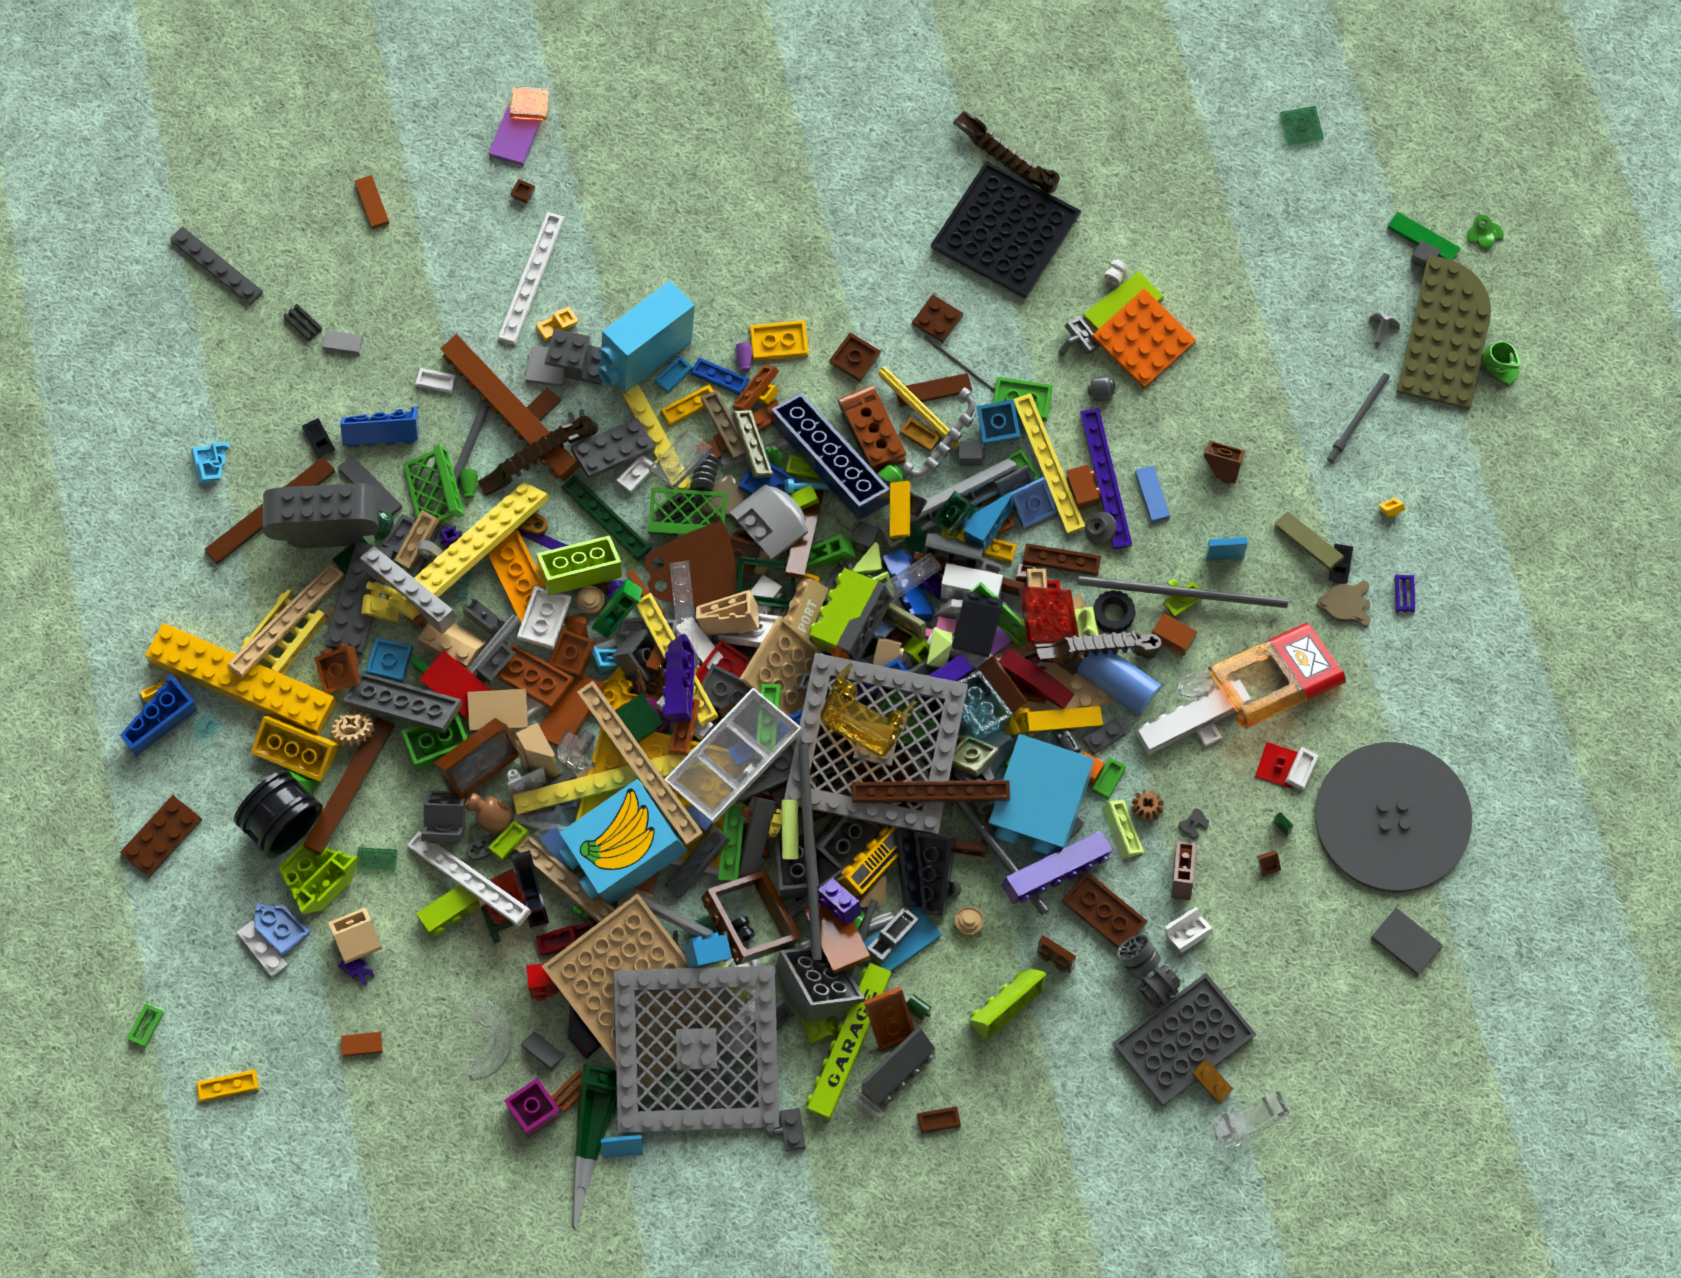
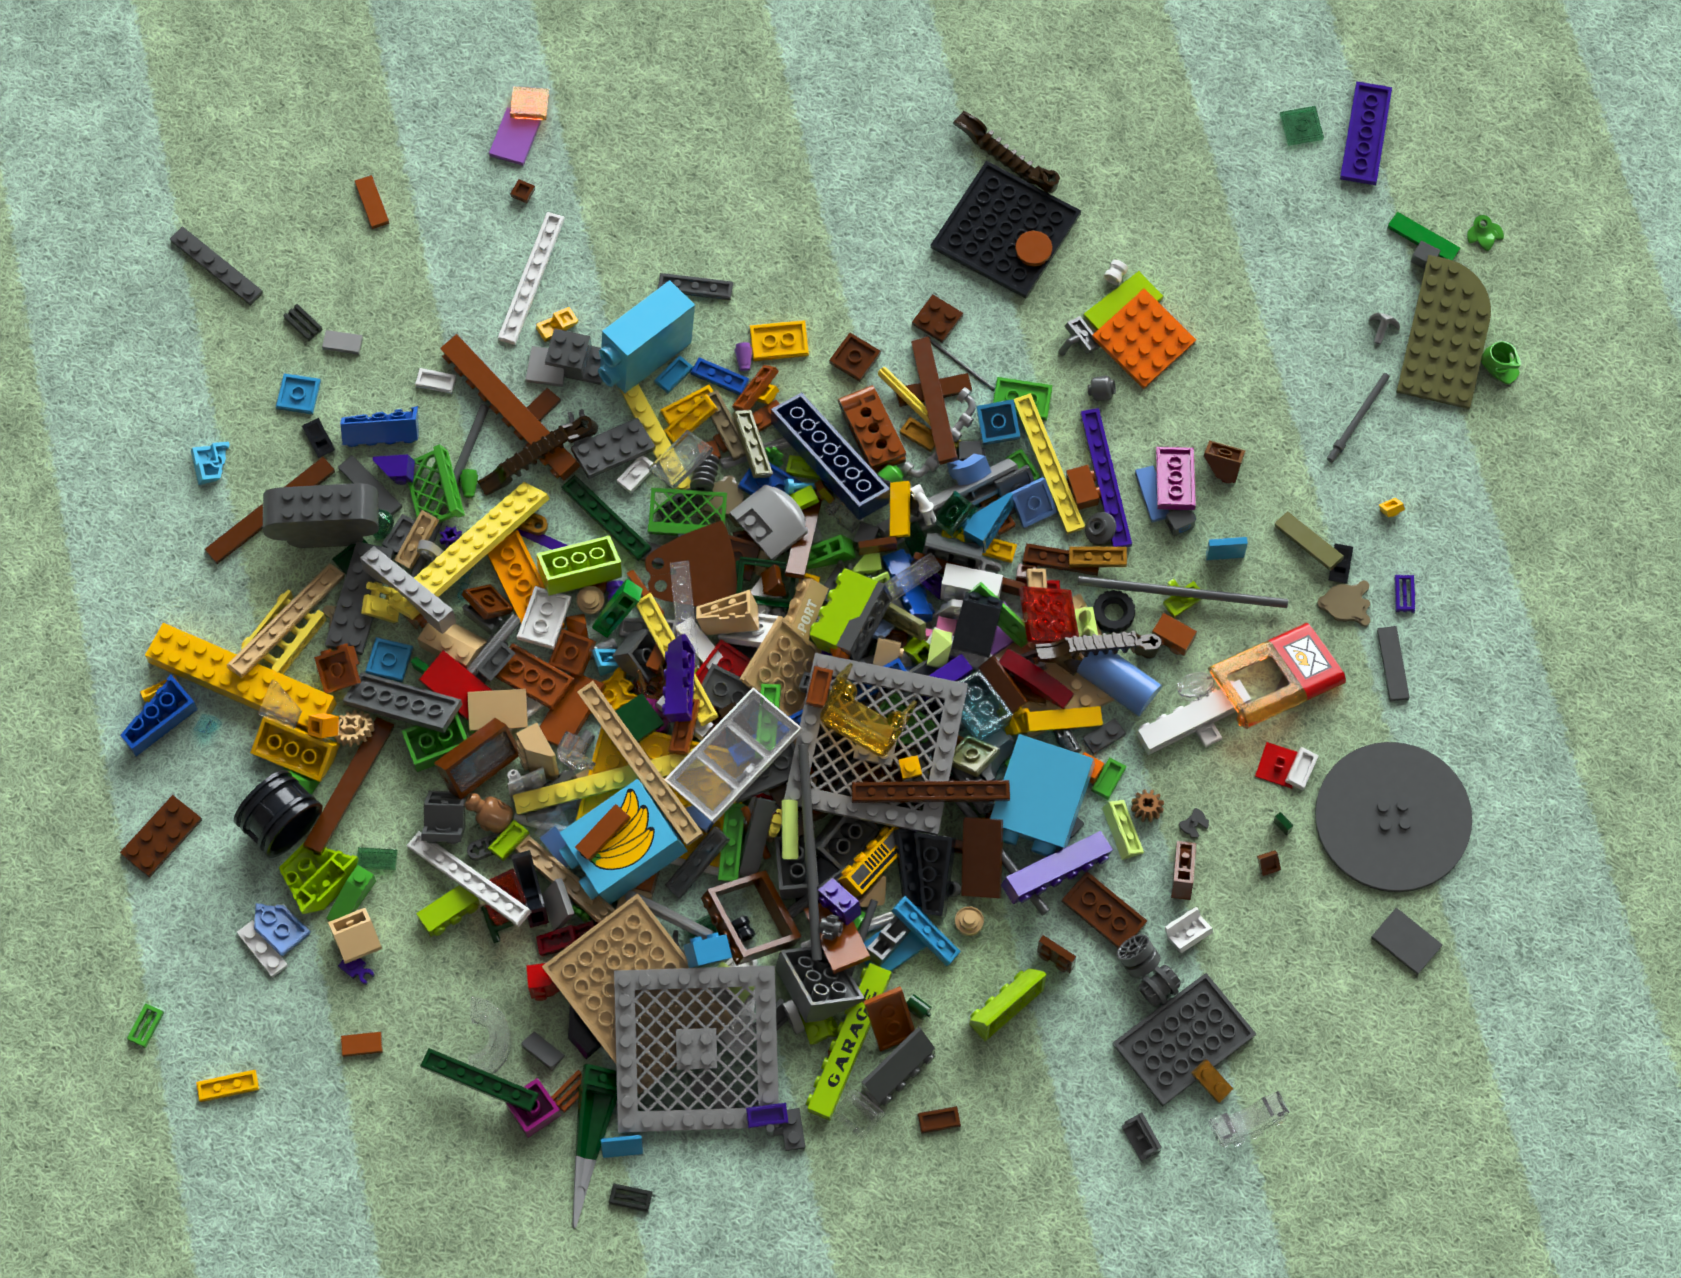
(279, 706): none -> clear wing
(298, 394): none -> dark azure tile
(323, 725): none -> light orange brick
(352, 893): none -> bright green slope
(397, 467): none -> dark purple slope
(479, 1080): none -> dark green tile
(487, 601): none -> reddish brown tile
(557, 904): none -> light grey tile
(602, 832): none -> dark orange tile
(630, 1205): none -> pearl dark grey tile
(691, 418): none -> yellow tile
(699, 286): none -> dark grey tile
(766, 1115): none -> dark purple tile
(773, 582): none -> reddish brown tile
(793, 1017): none -> light grey beam
(819, 687): none -> dark orange tile
(823, 492): none -> reddish brown plate
(831, 927): none -> dark grey gear
(877, 545): none -> reddish brown tile
(910, 767): none -> yellow plate
(925, 506): none -> white piece
(925, 930): none -> dark azure tile
(934, 400): none -> reddish brown tile
(969, 470): none -> medium blue brick
(982, 857): none -> reddish brown tile
(1033, 248): none -> dark orange tile
(1097, 556): none -> pearl gold plate
(1141, 1137): none -> dark grey hinge
(1175, 478): none -> tile
(1180, 521): none -> dark grey brick
(1366, 133): none -> dark purple plate
(1393, 663): none -> dark grey tile

